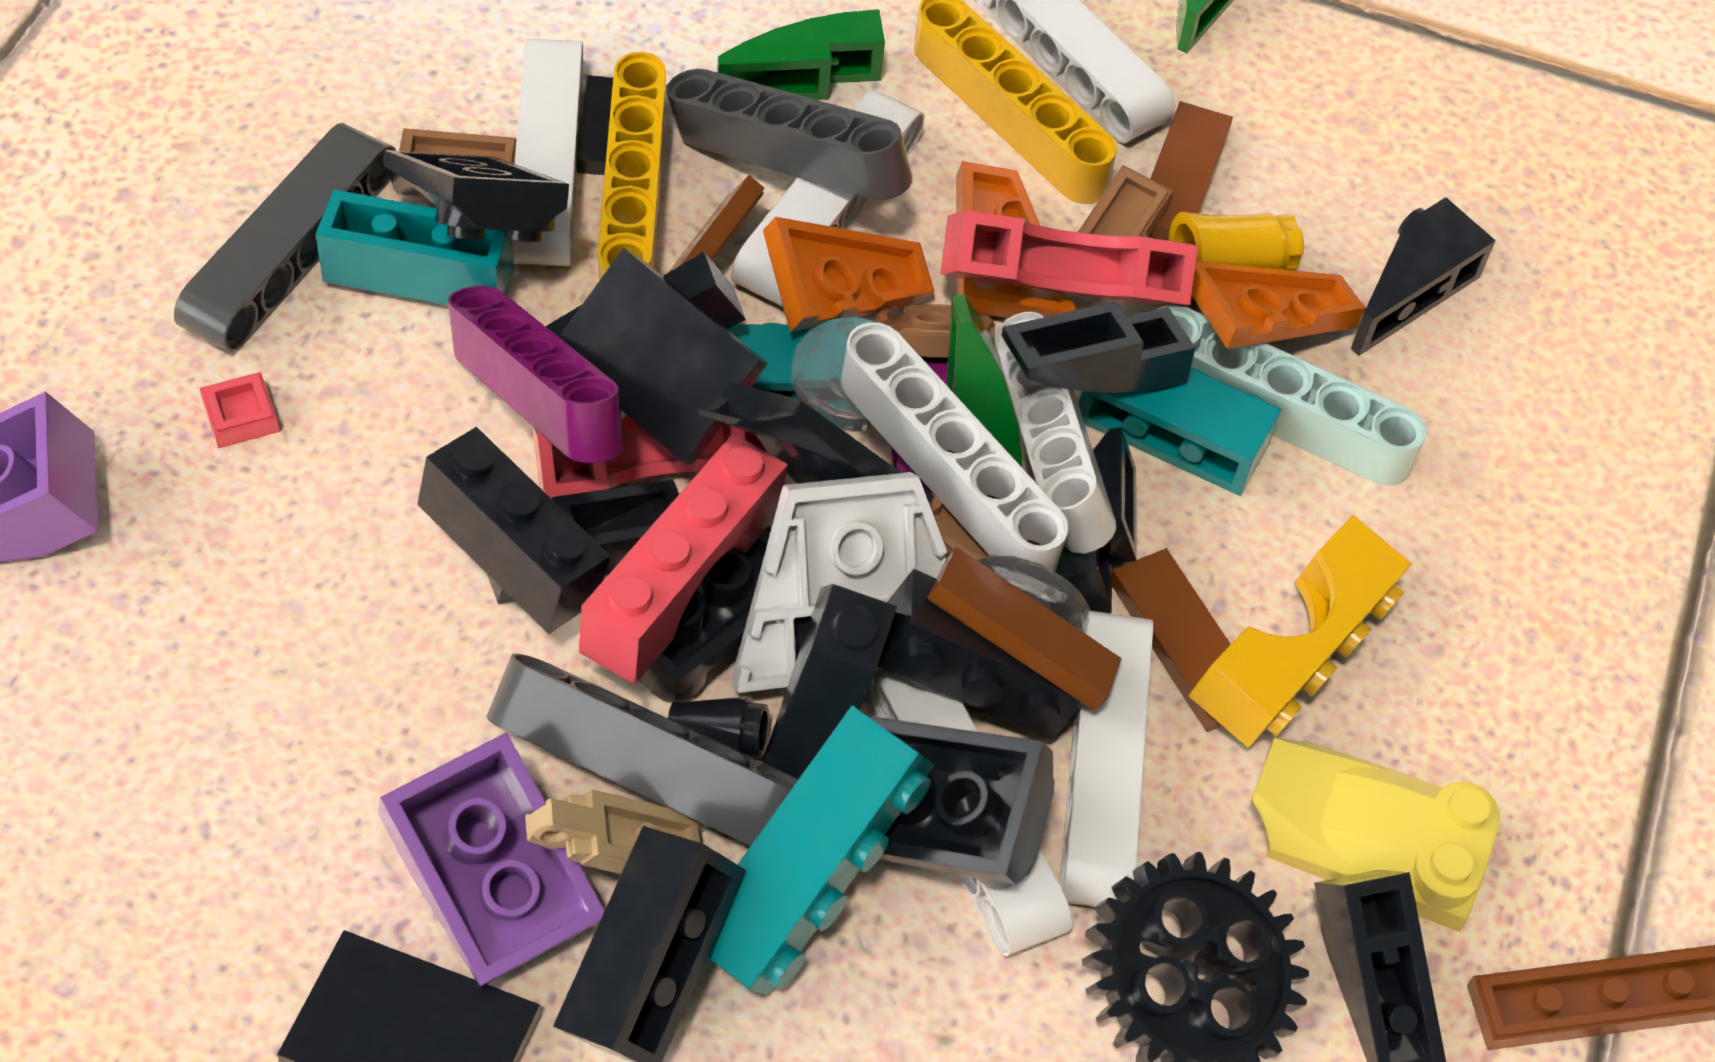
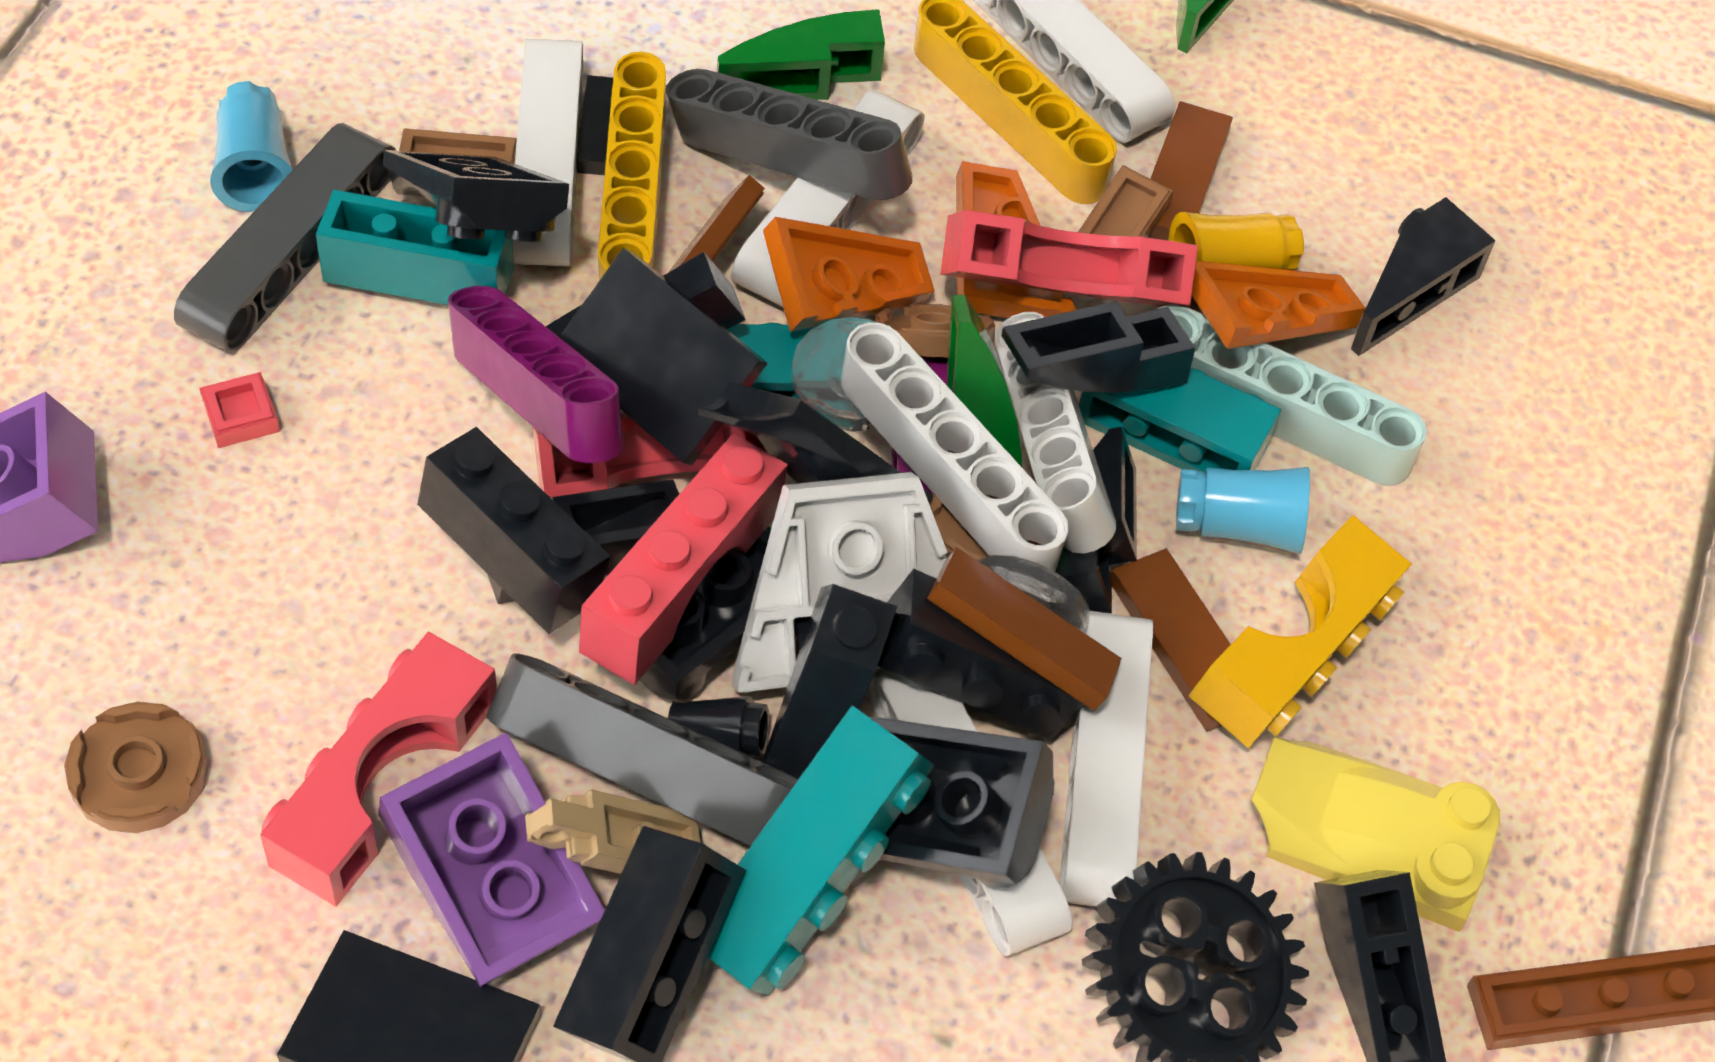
(136, 767): none -> medium nougat tile
(249, 147): none -> medium azure plant
(429, 702): none -> coral arch
(1246, 505): none -> medium azure plant

